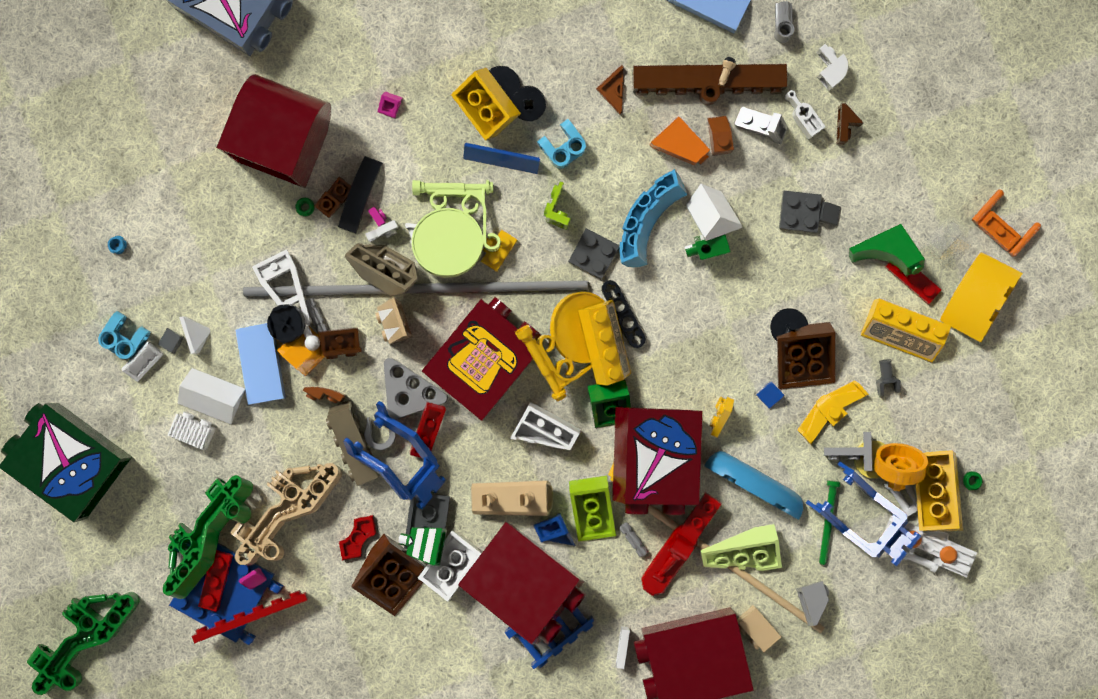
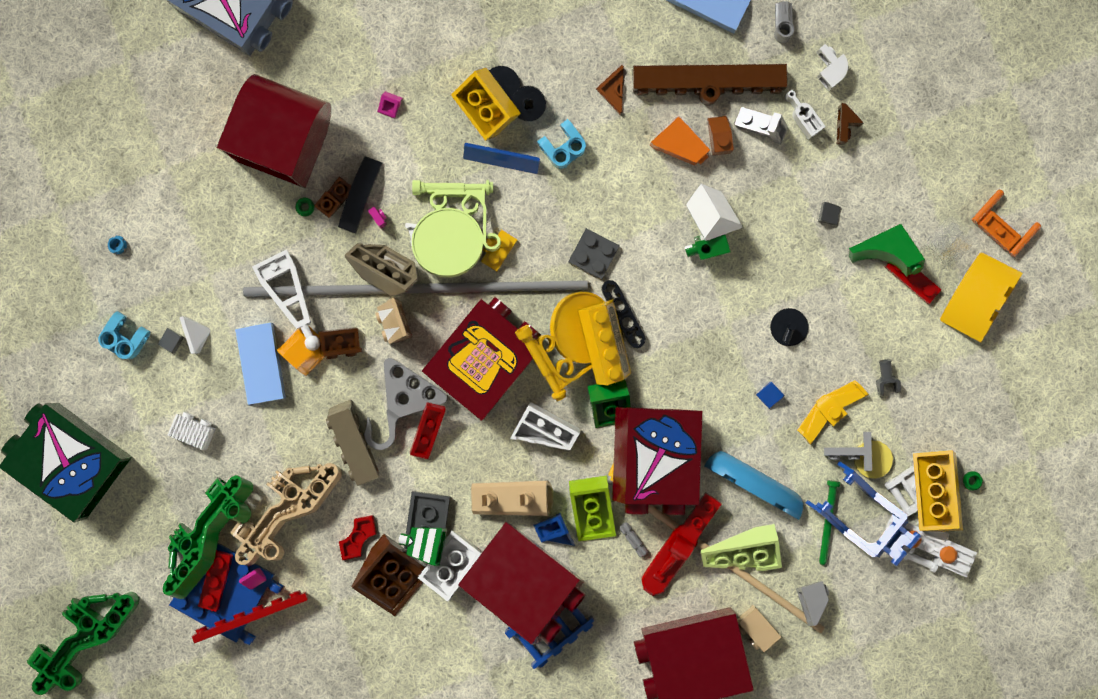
(142, 361): white plate -> none
(210, 395): white slope -> none
(286, 323): black tile -> none
(315, 315): light grey axle -> none
(319, 392): dark orange slope -> none
(388, 230): white plate -> none
(422, 482): blue piece -> none
(556, 218): lime bracket -> none
(622, 647): white tile -> none
(644, 216): dark azure brick -> none
(724, 409): yellow hinge -> none
(728, 64): tan piece -> none
(800, 211): dark grey plate -> none
(806, 356): reddish brown slope -> none
(900, 465): light orange piece -> none
(905, 330): yellow slope -> none

